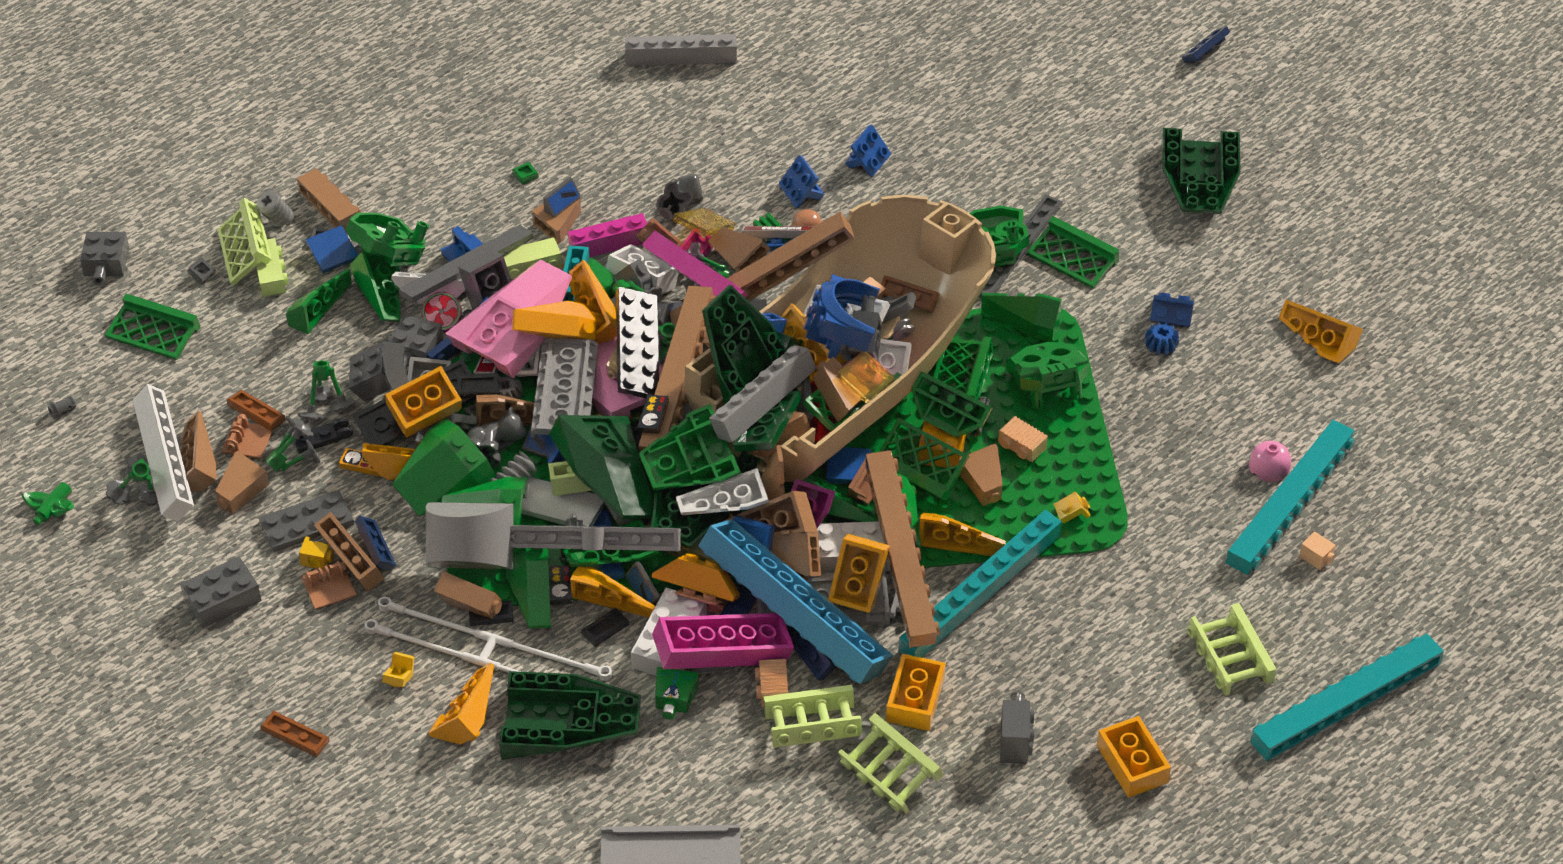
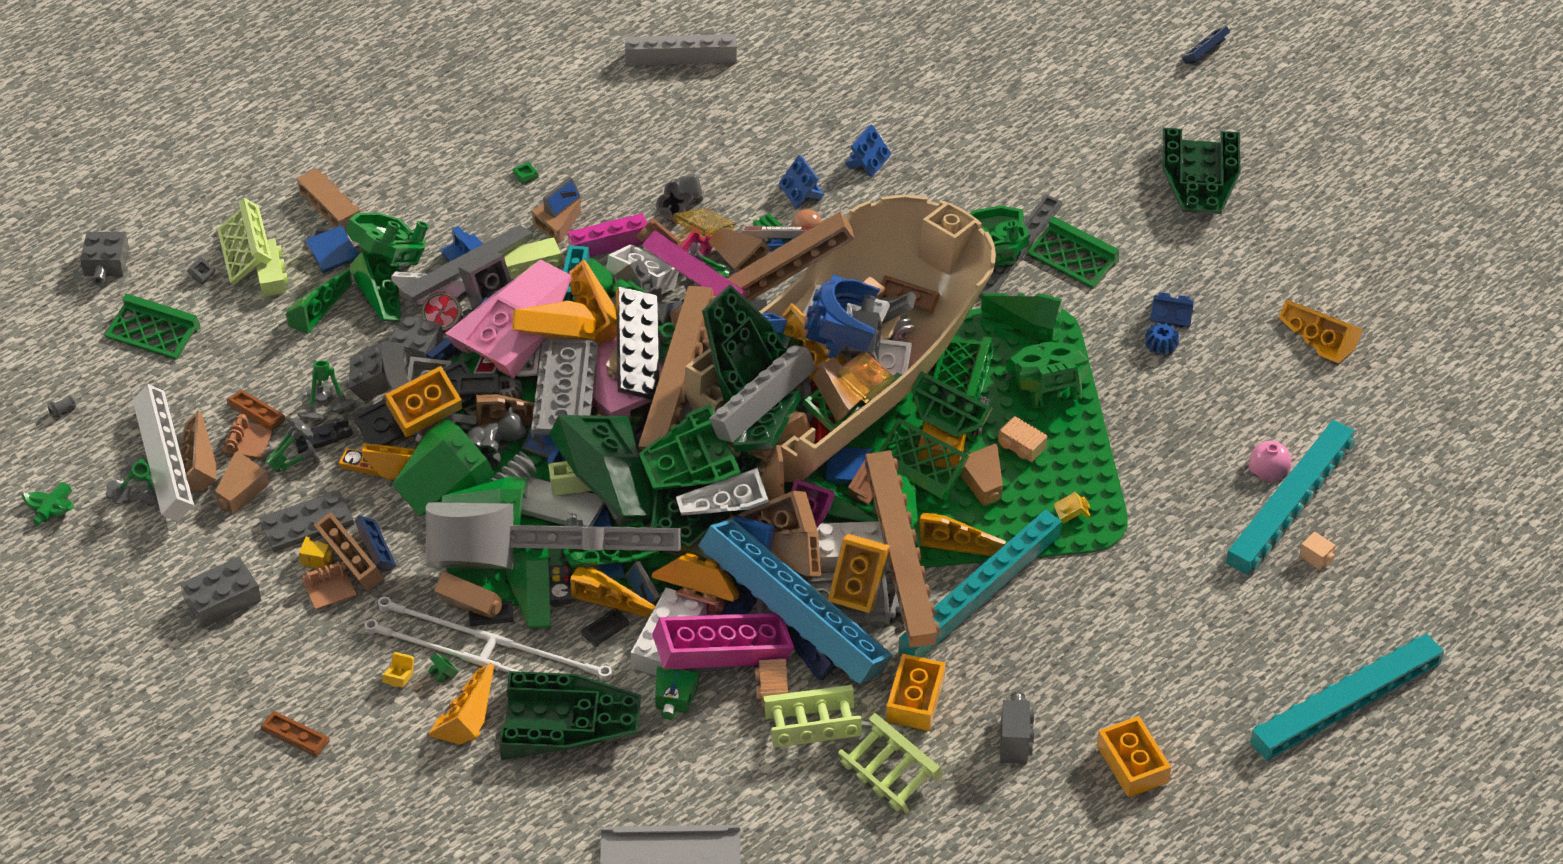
(275, 209): light grey piece -> none
(444, 667): none -> green tile
(653, 414): tile -> none
(1245, 635): yellowish green fence -> none

